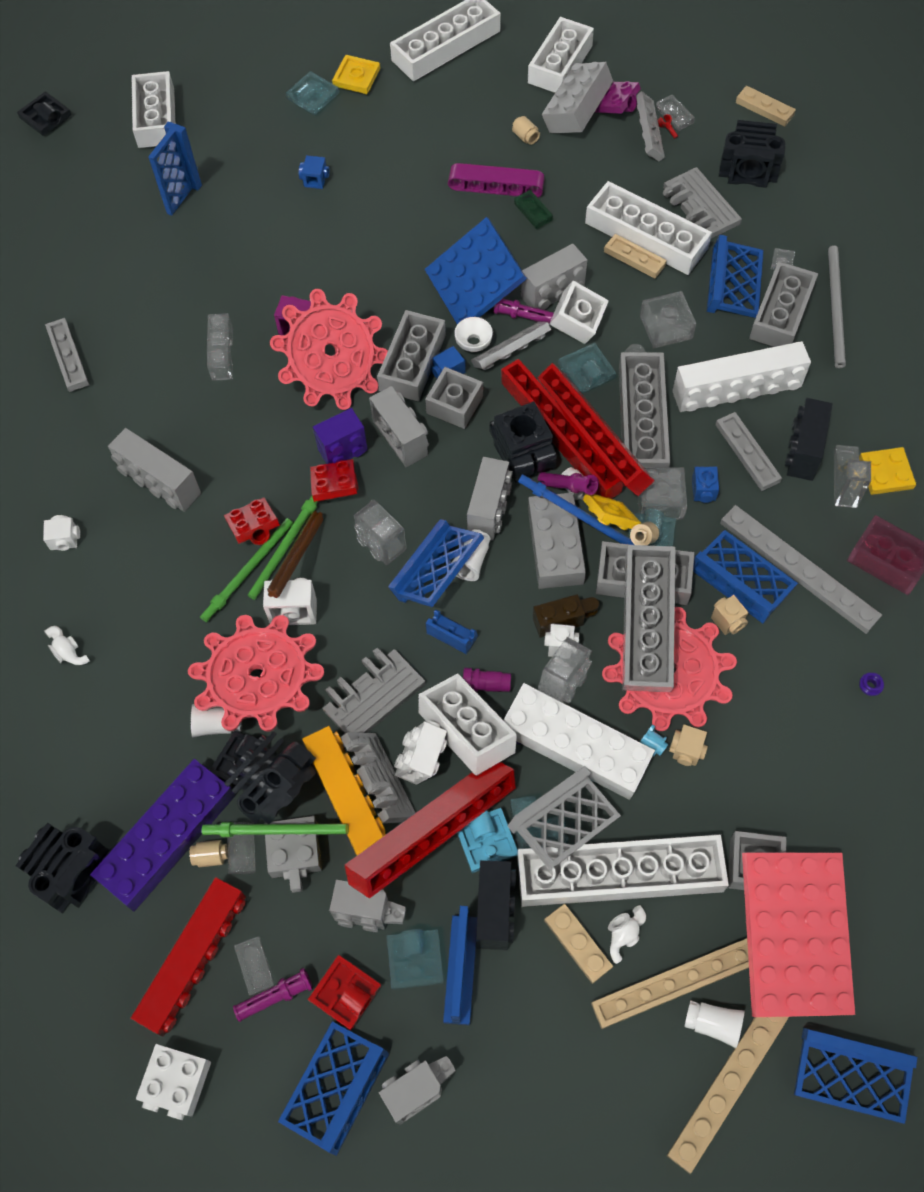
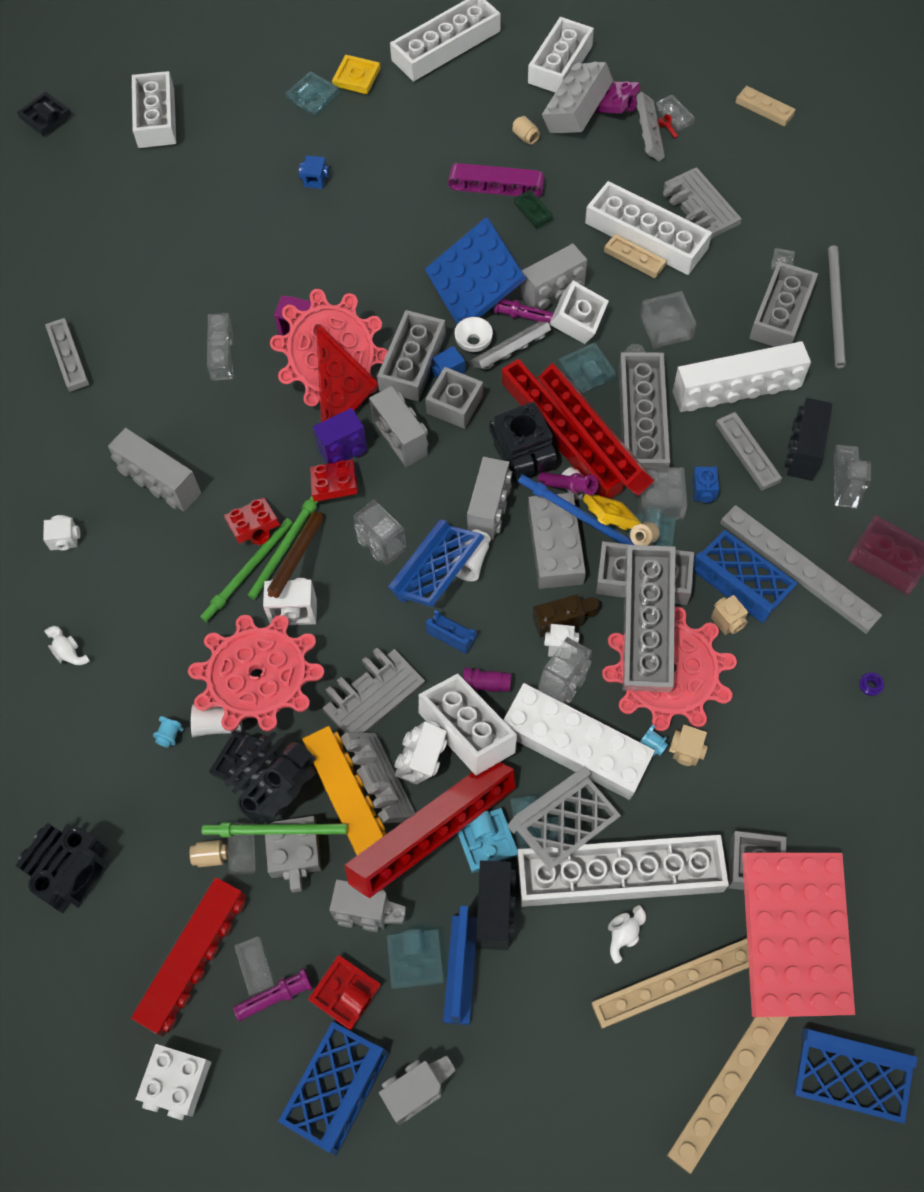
(163, 835): dark purple brick -> none
(167, 732): none -> medium azure brick
(184, 165): blue fence -> none
(341, 378): none -> red tile
(578, 943): tan plate -> none
(715, 1022): white plant -> none
(720, 274): blue fence -> none
(752, 154): black piece -> none
(889, 471): yellow plate -> none

